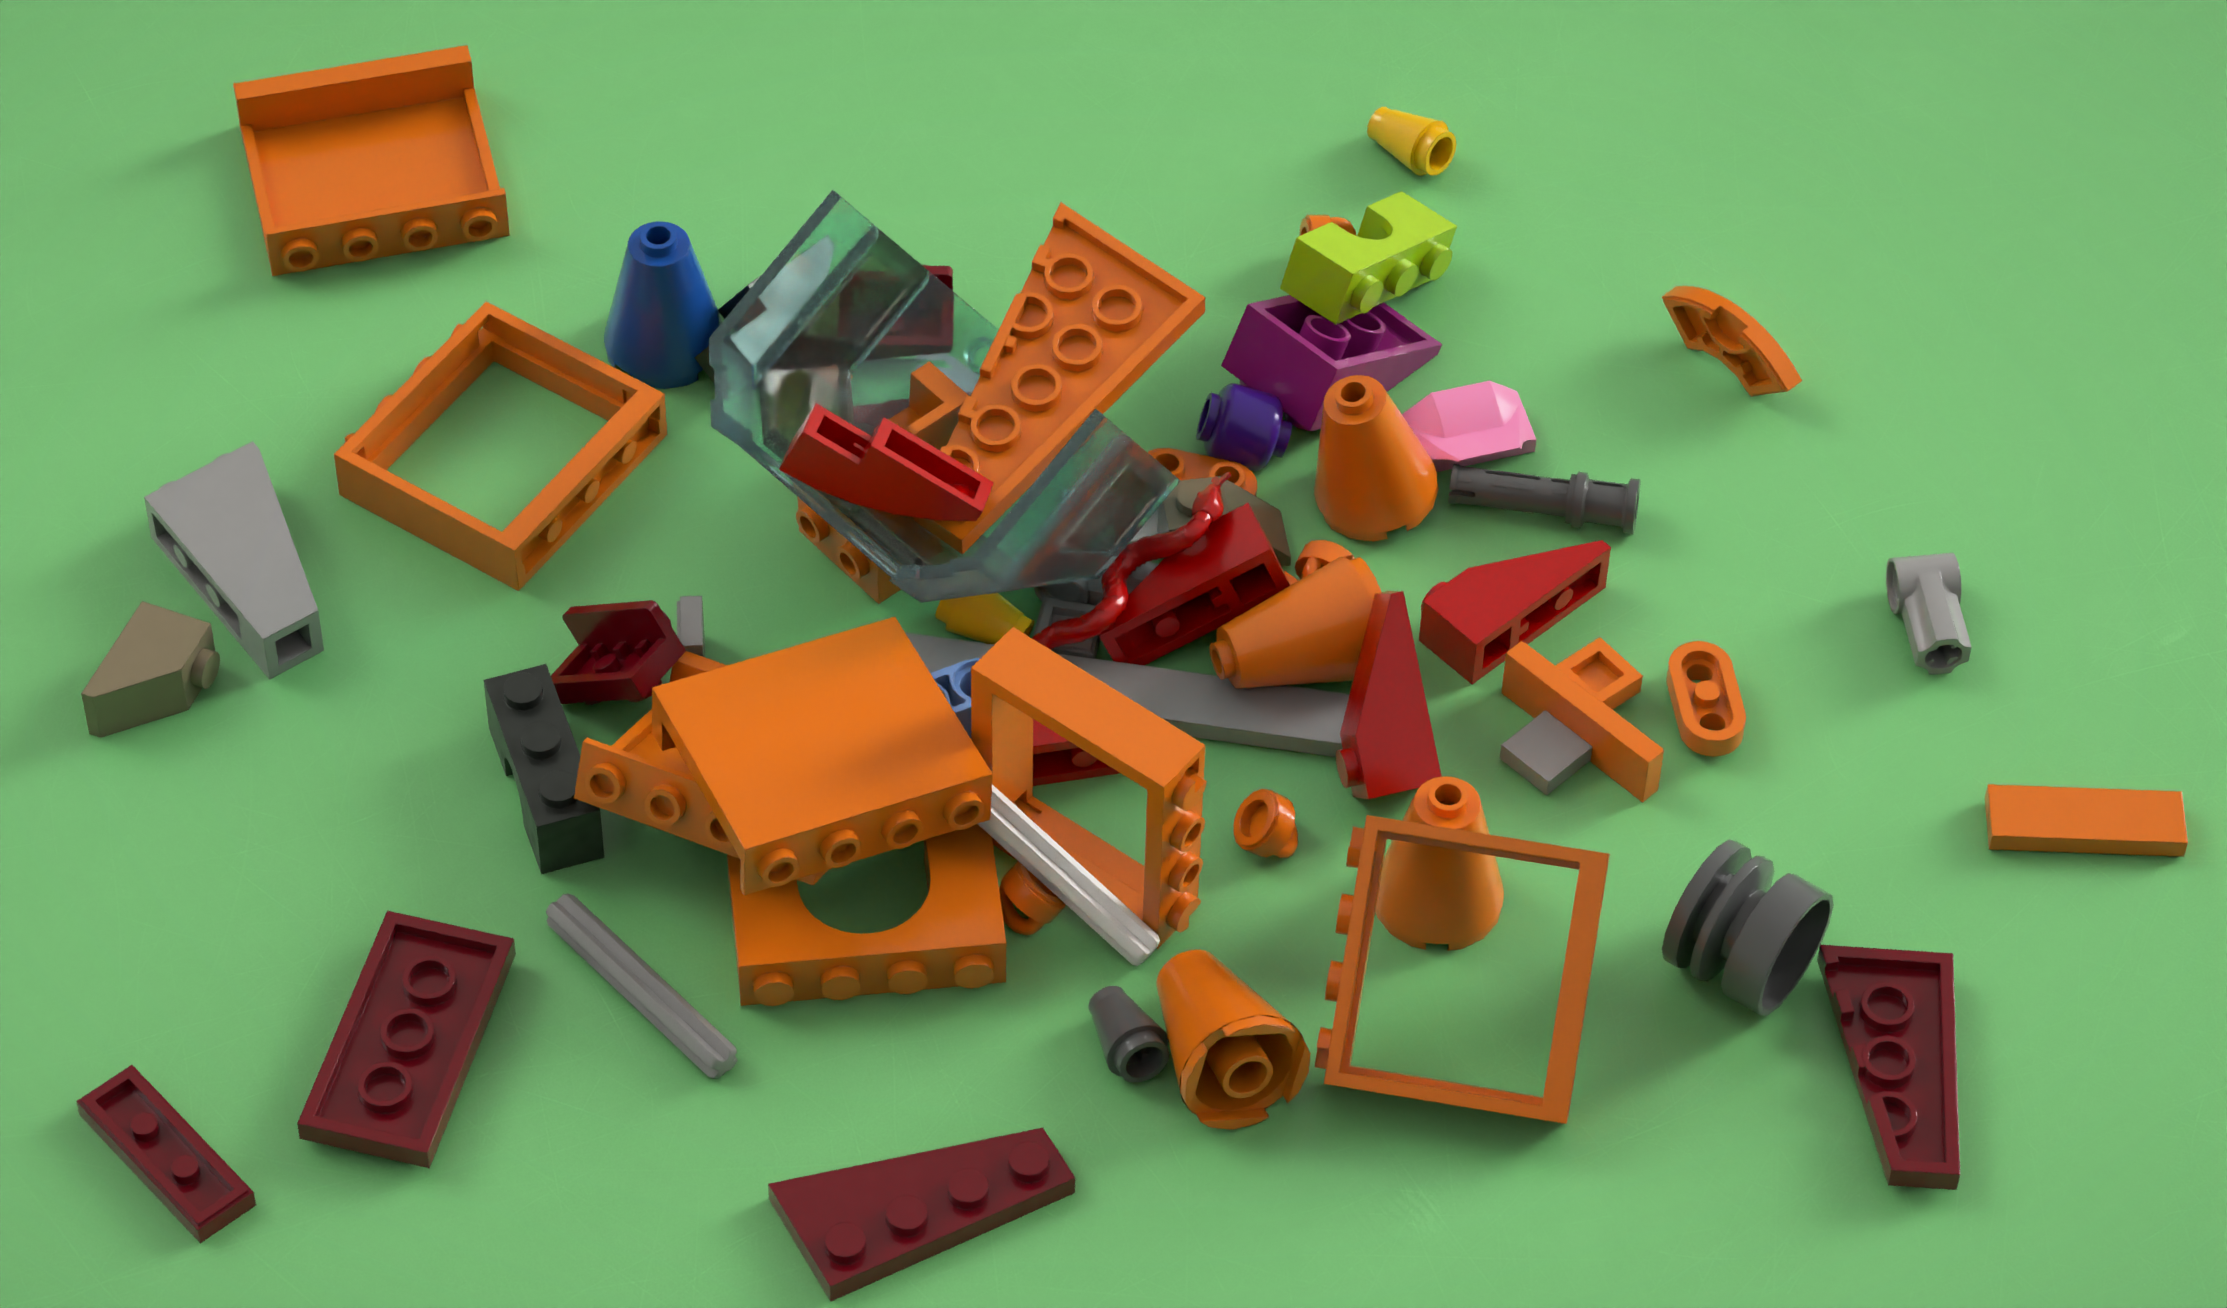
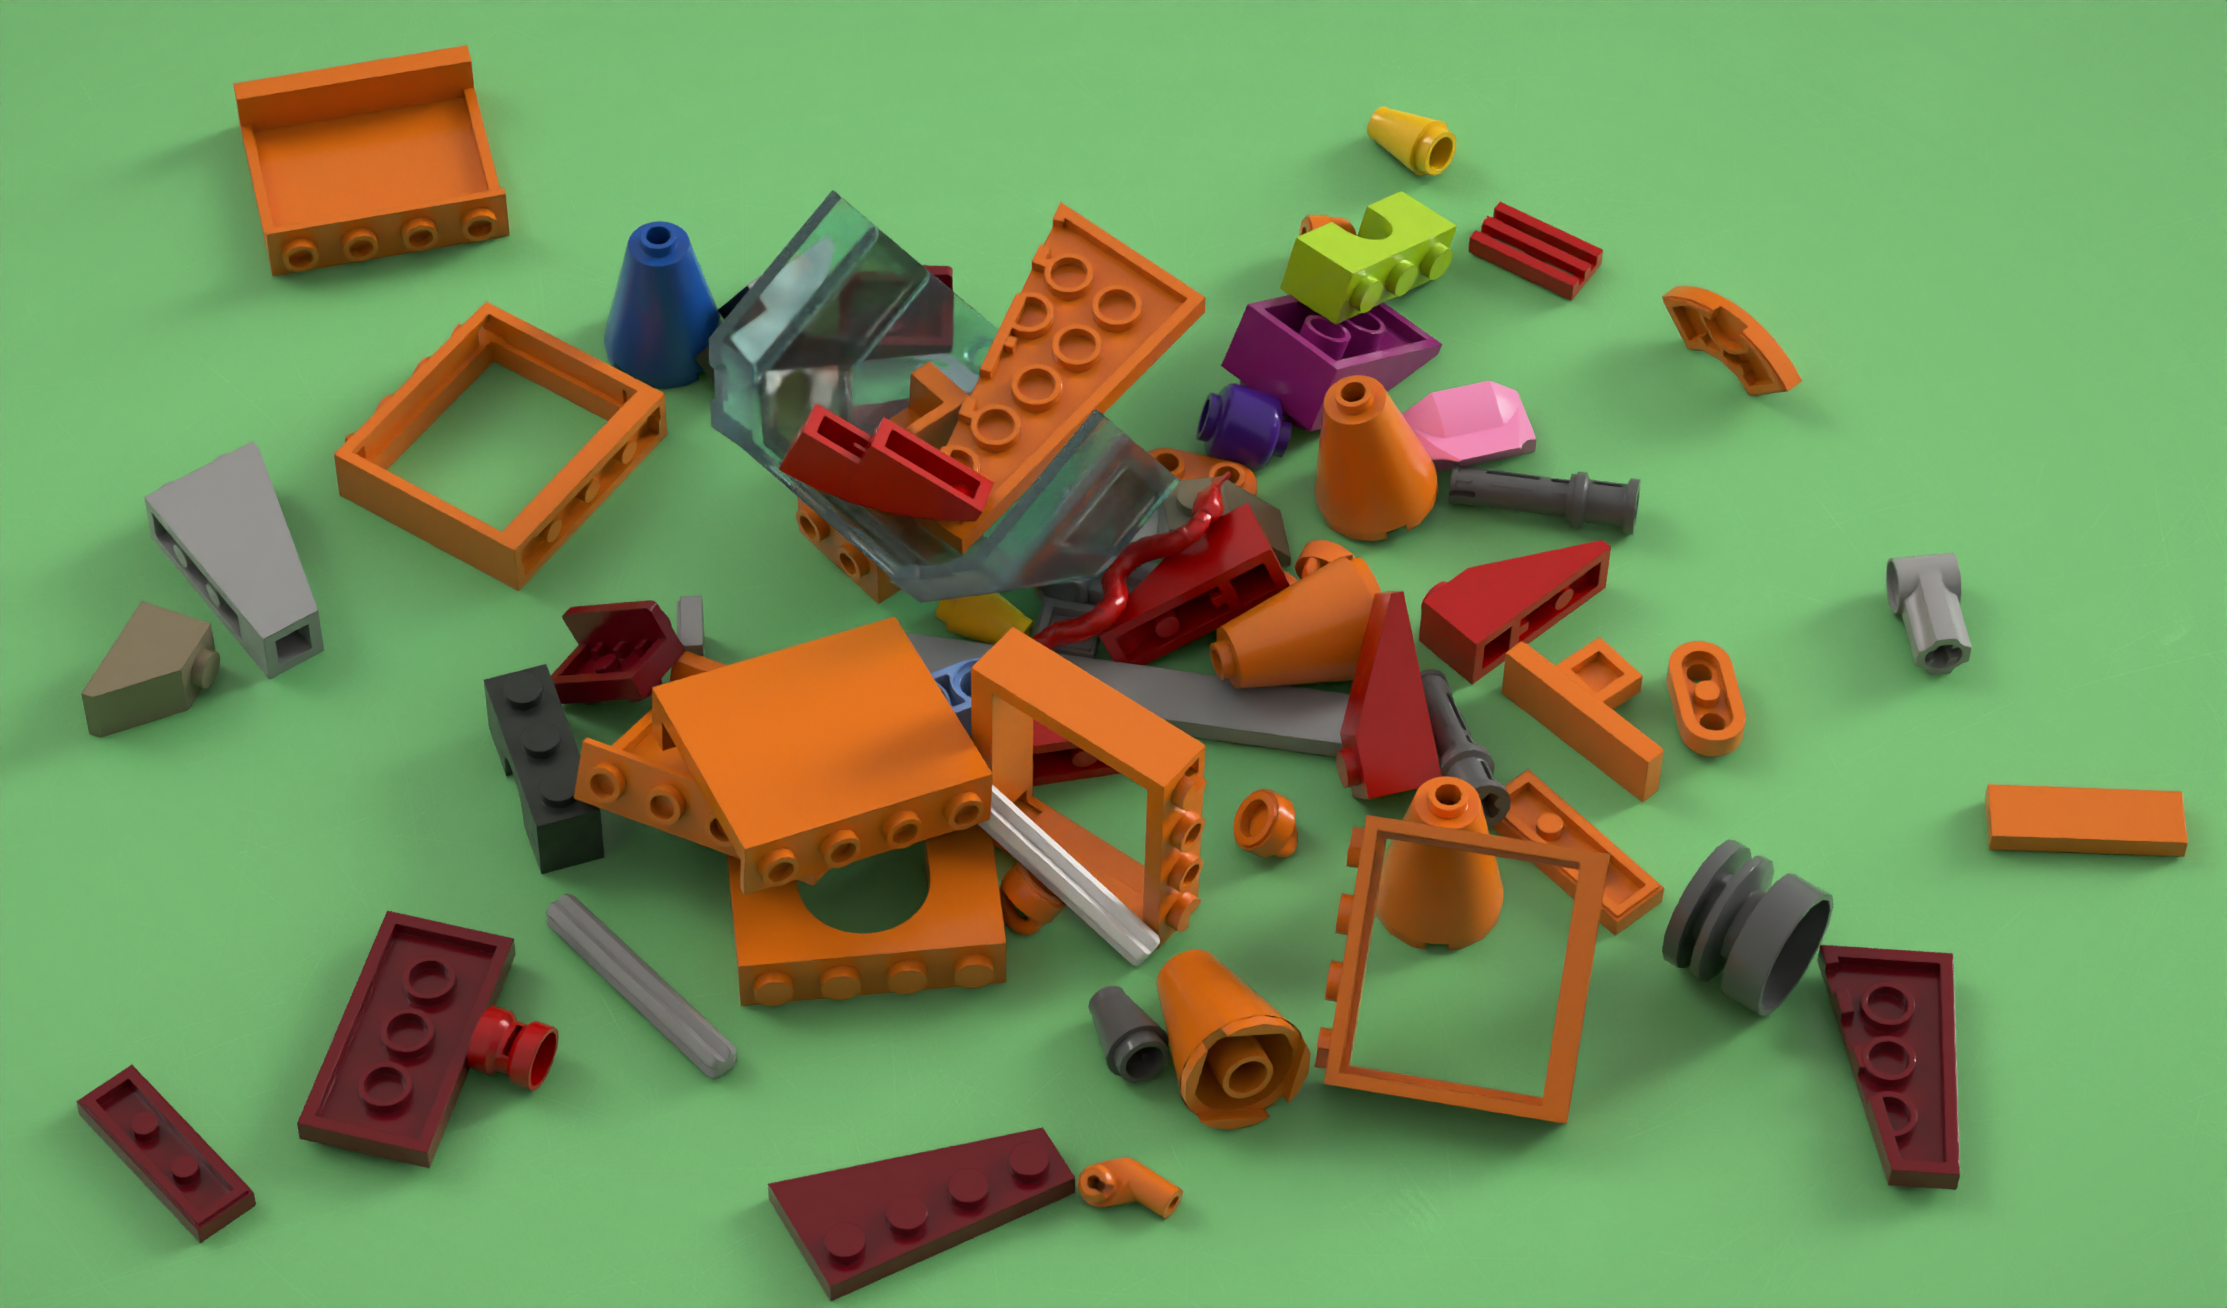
(512, 1048): none -> red wheel
(1126, 1182): none -> orange arm
(1457, 751): none -> dark grey pin
(1540, 245): none -> red tile
(1546, 752): light grey tile -> none
(1546, 818): none -> orange tile

